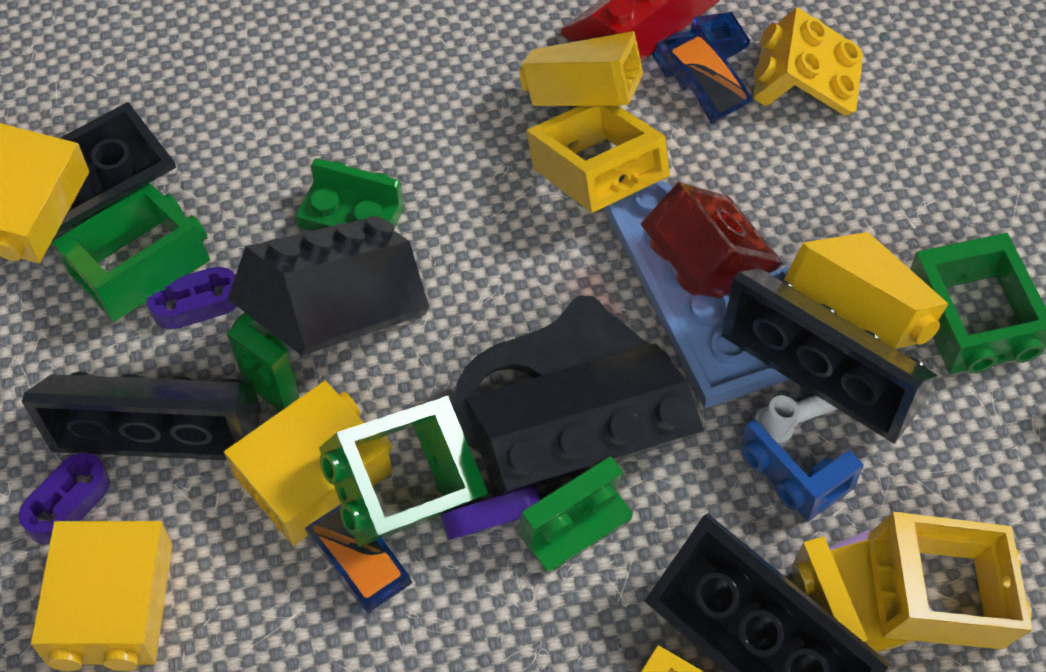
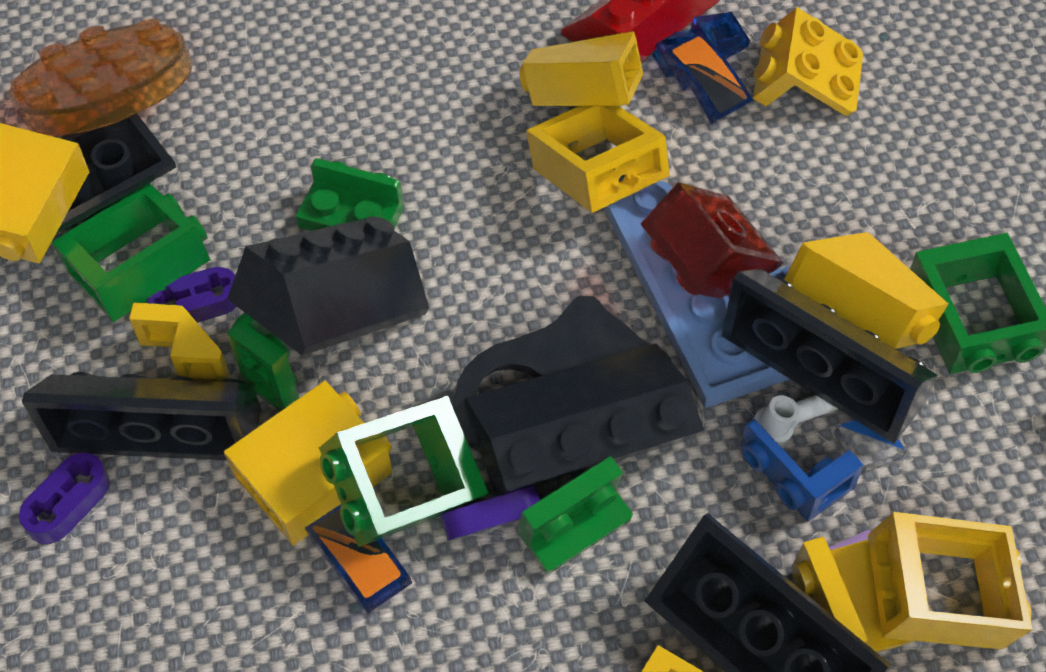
(100, 77): none -> clear orange piece
(103, 594): yellow brick -> none
(192, 349): none -> yellow slope
(868, 446): none -> clear tile

